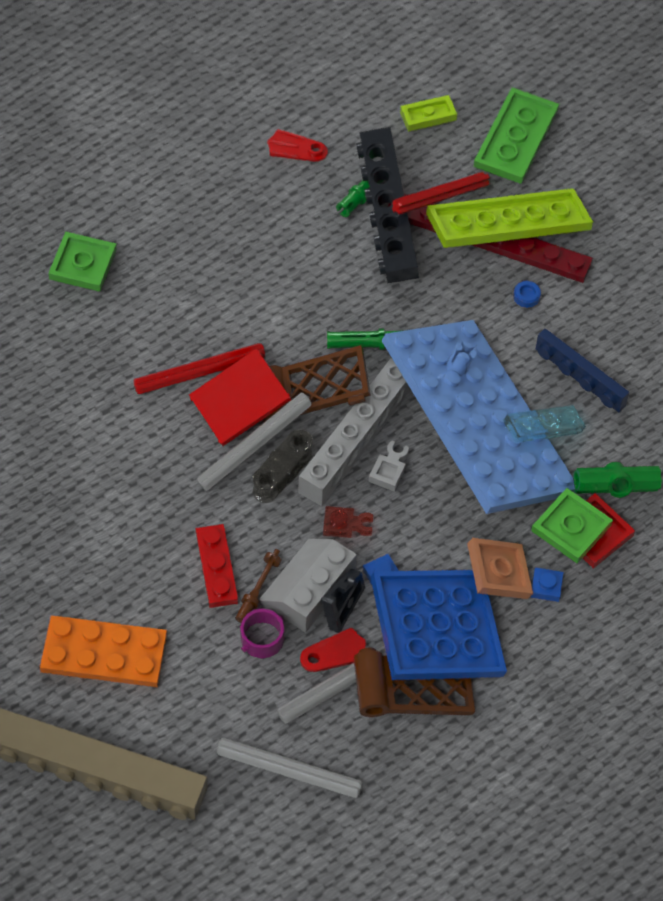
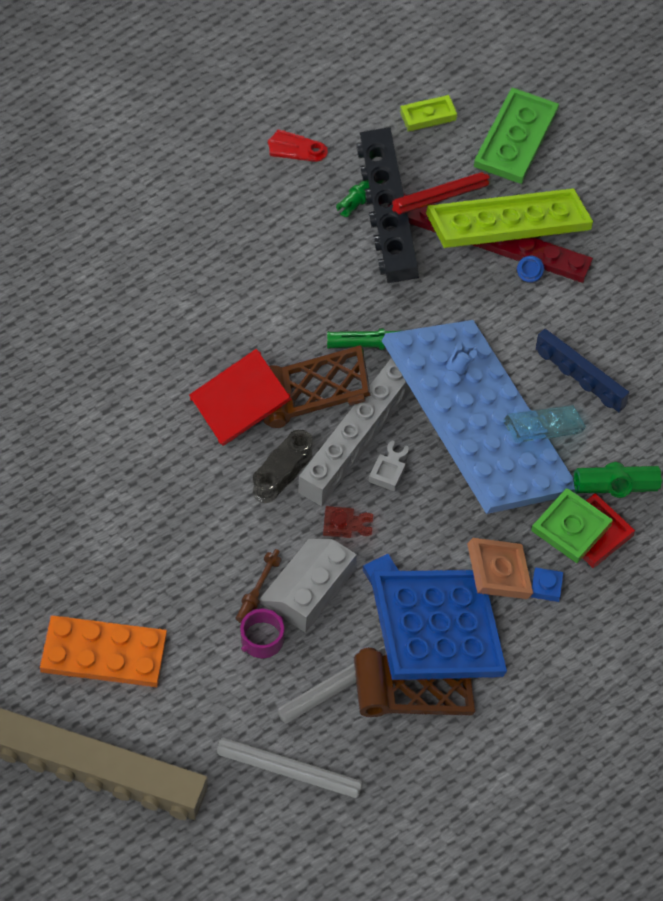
(82, 261): bright green plate -> none
(193, 369): red axle -> none
(216, 566): red plate -> none
(254, 441): light grey axle -> none
(333, 651): red piece -> none
(342, 598): black wing -> none
(527, 294): blue tile -> none
(530, 269): none -> blue plate

